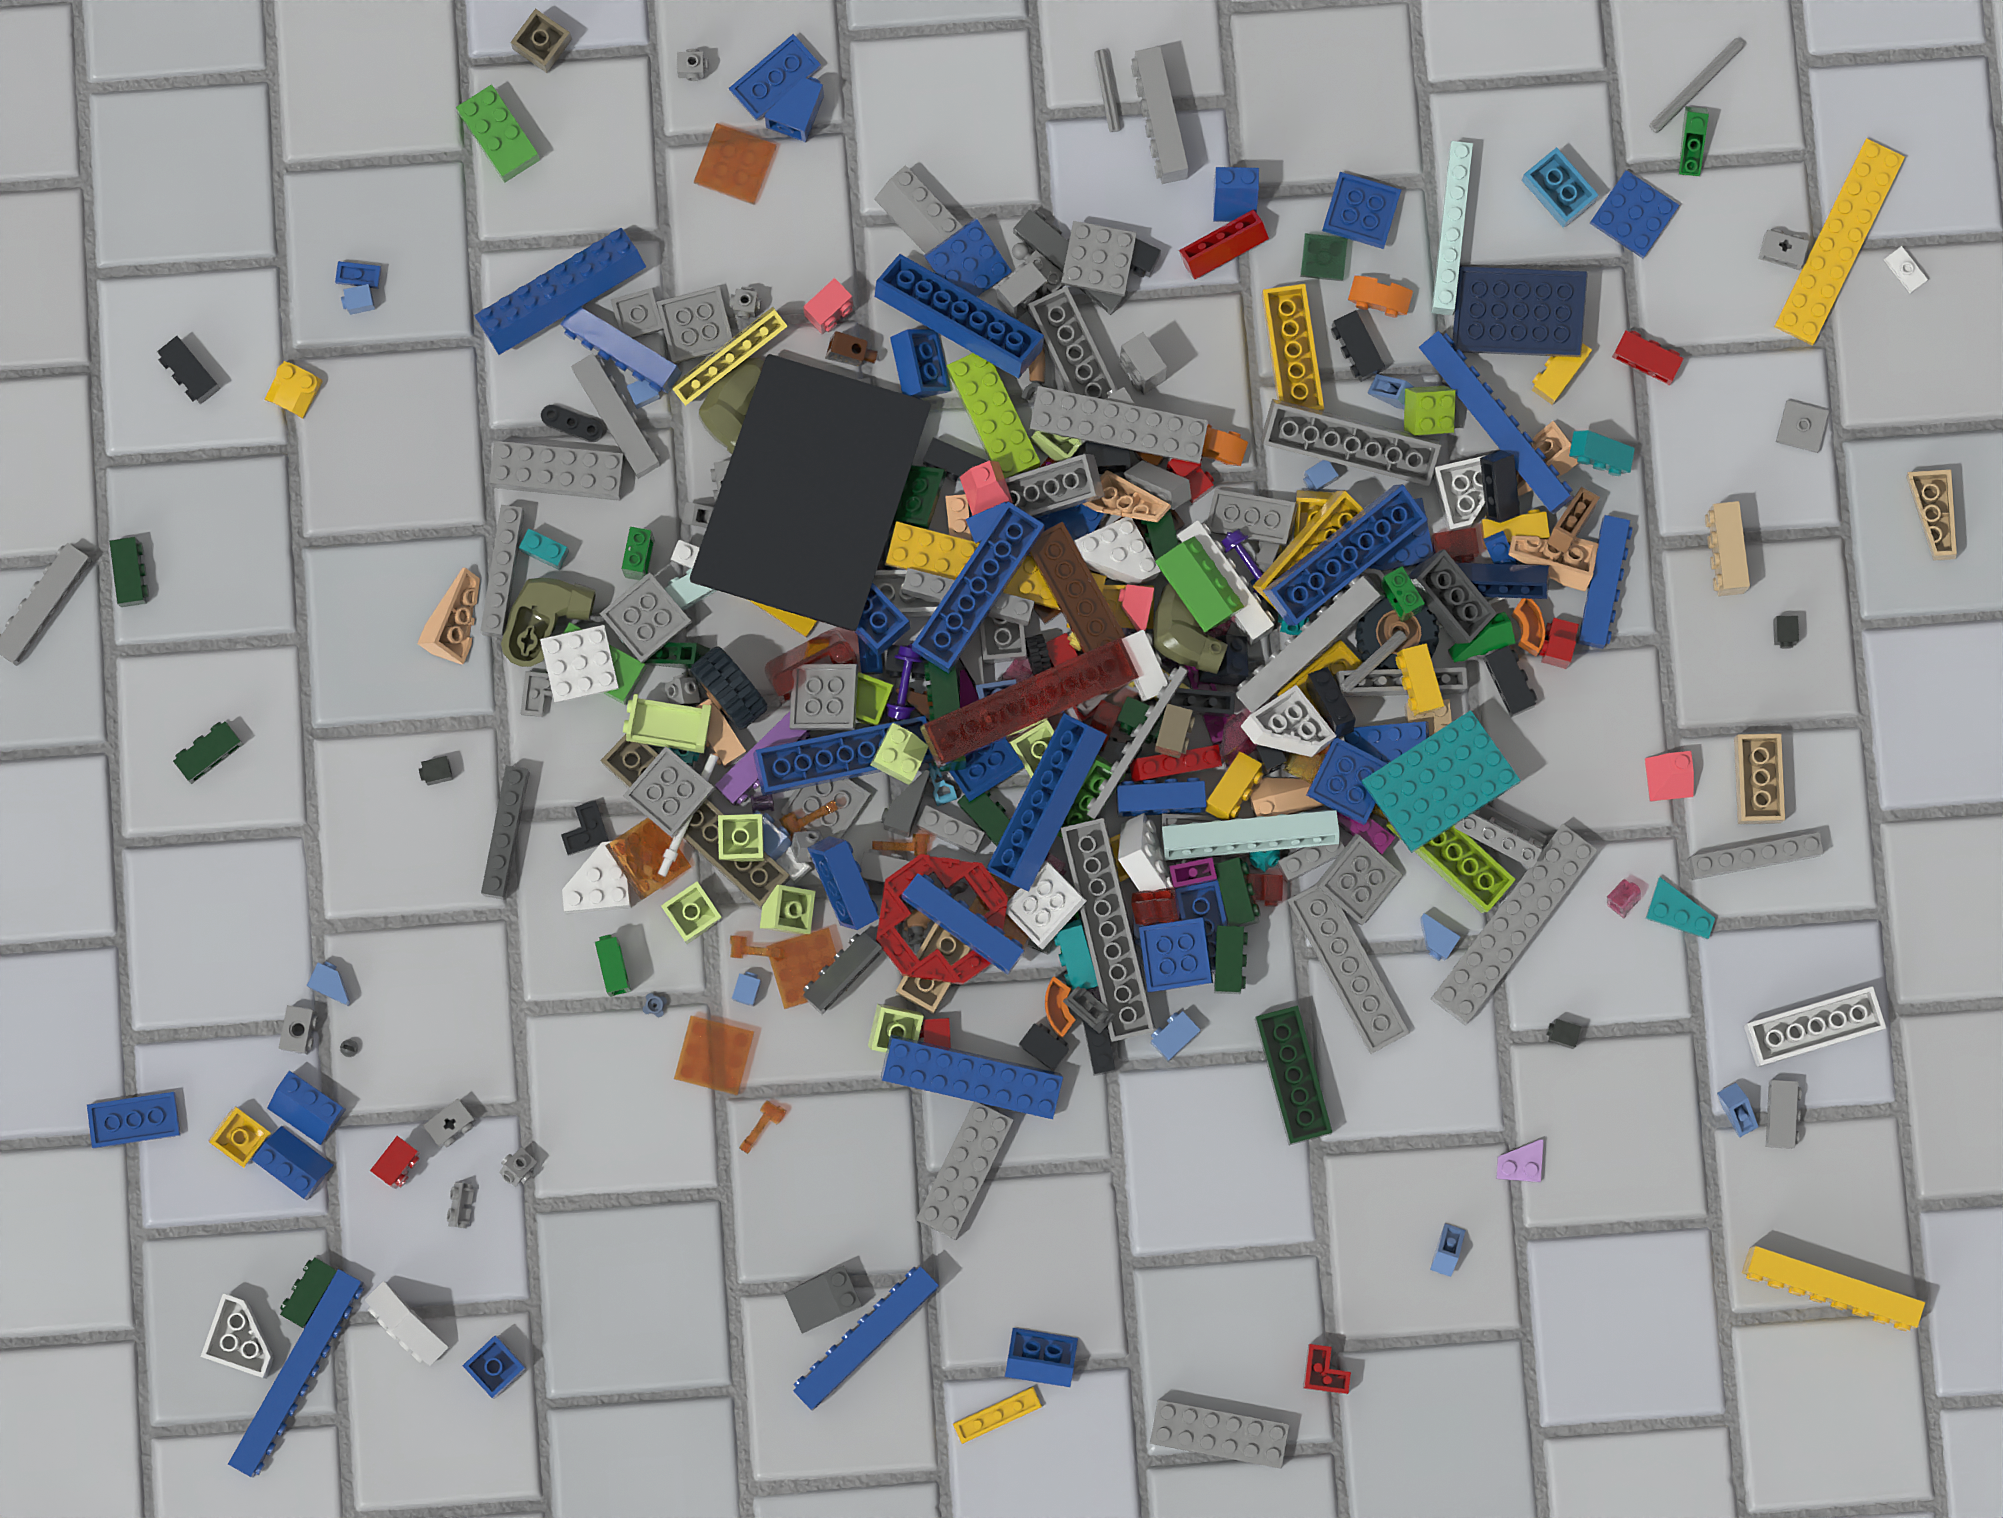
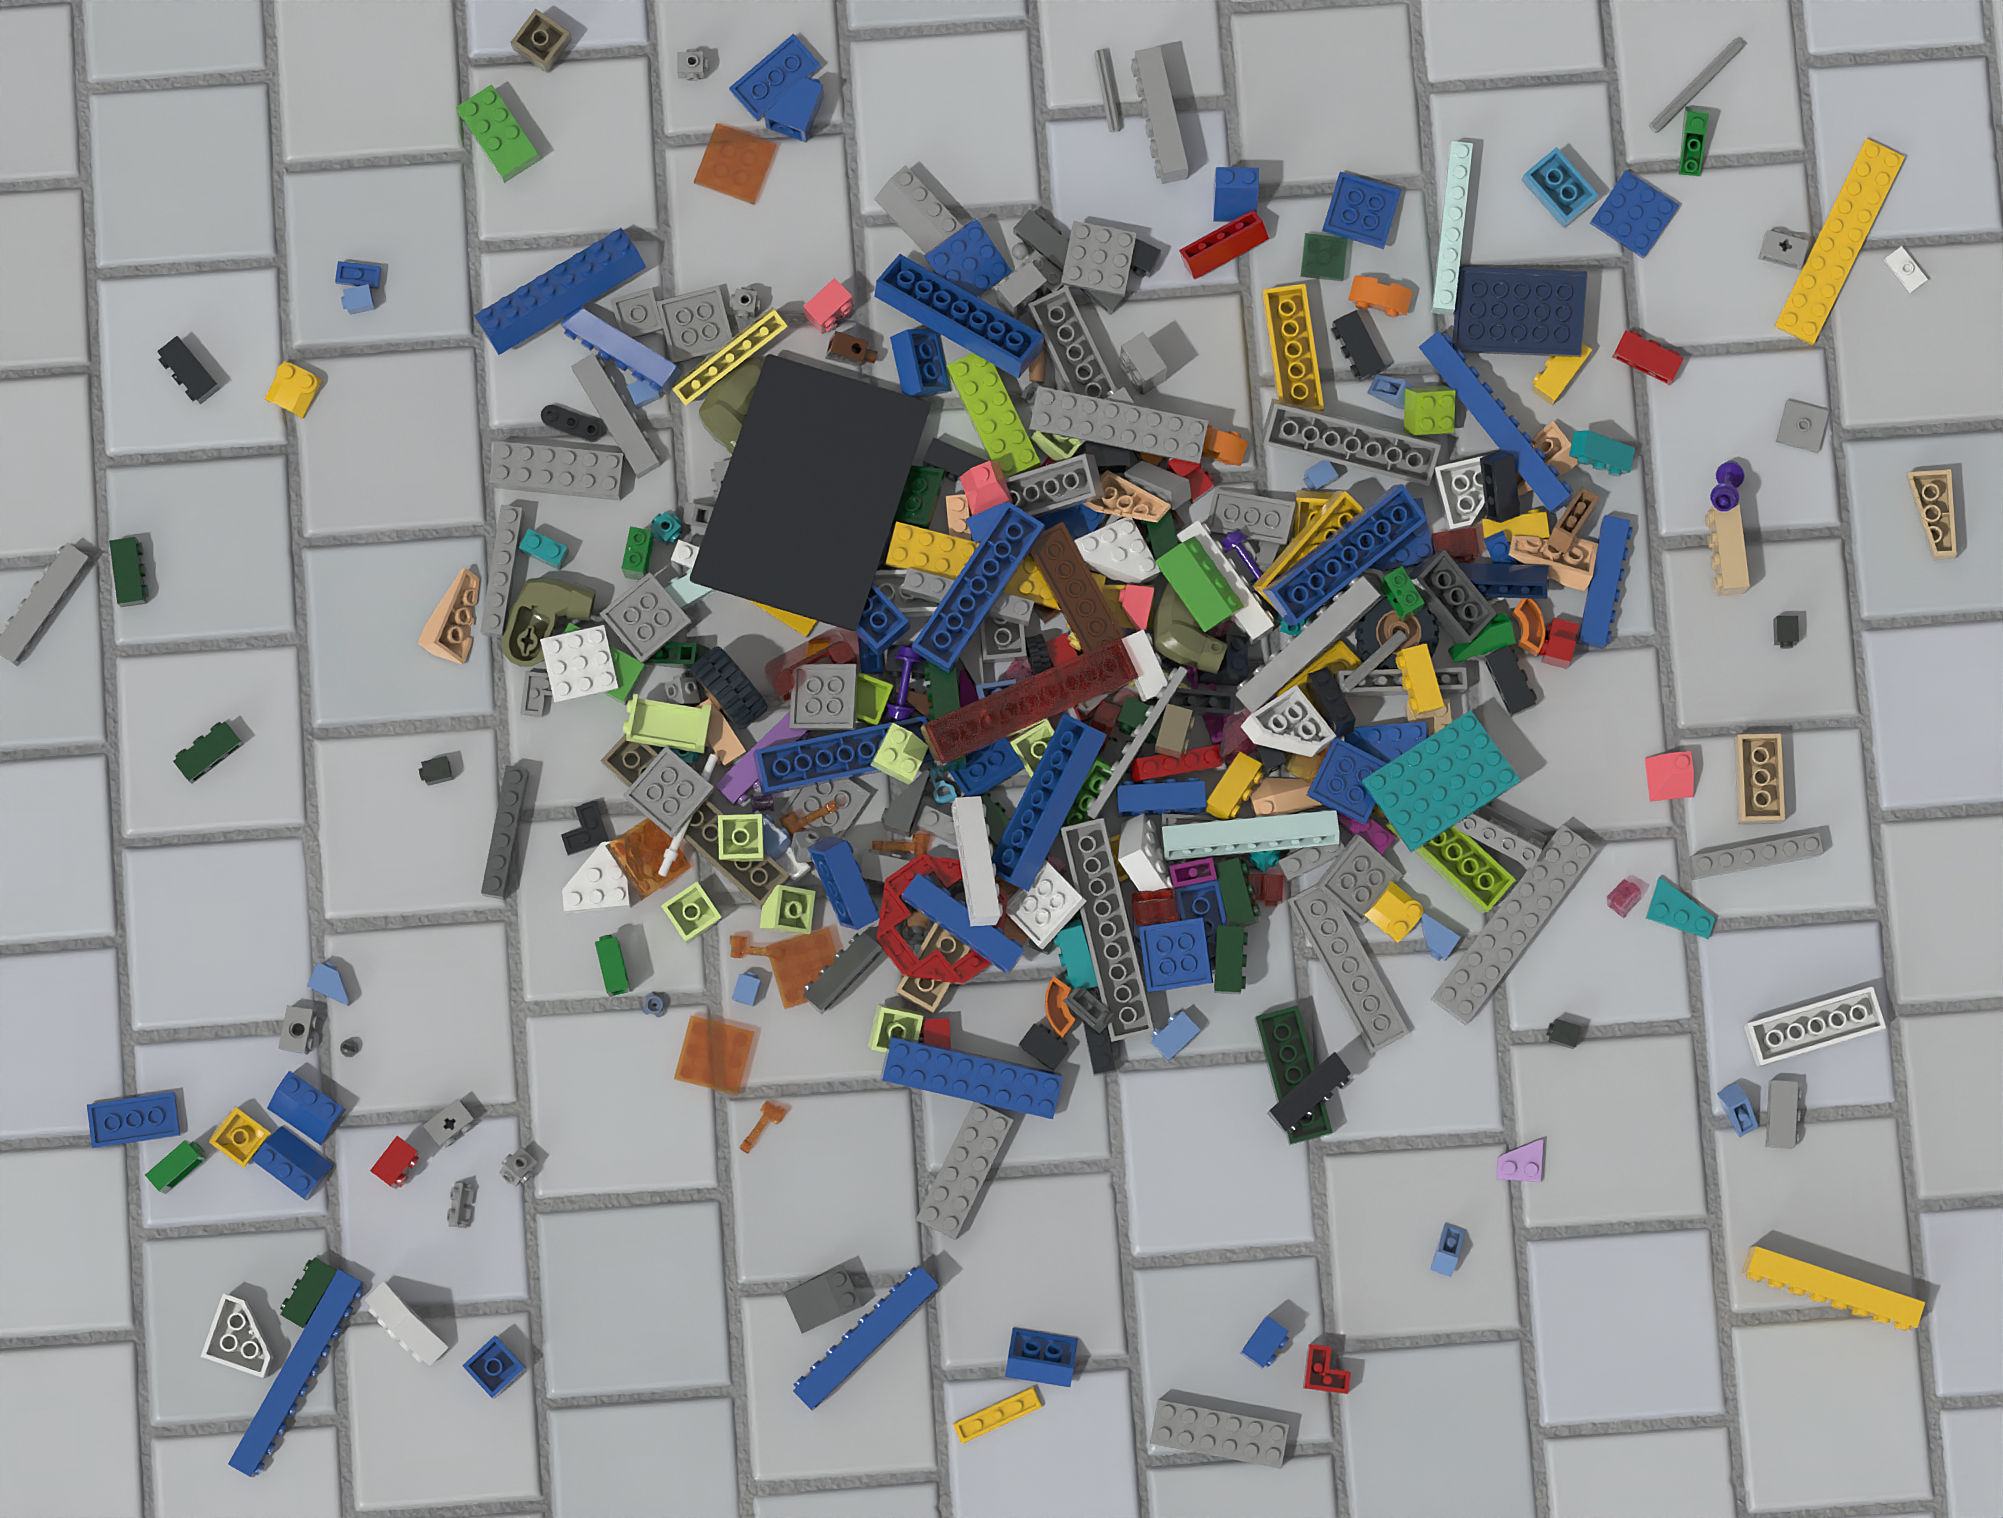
(176, 1166): none -> green window
(670, 535): none -> teal brick
(976, 861): none -> white brick
(1264, 1343): none -> blue brick
(1309, 1093): none -> black slope
(1395, 912): none -> yellow slope
(1725, 495): none -> dark purple piece

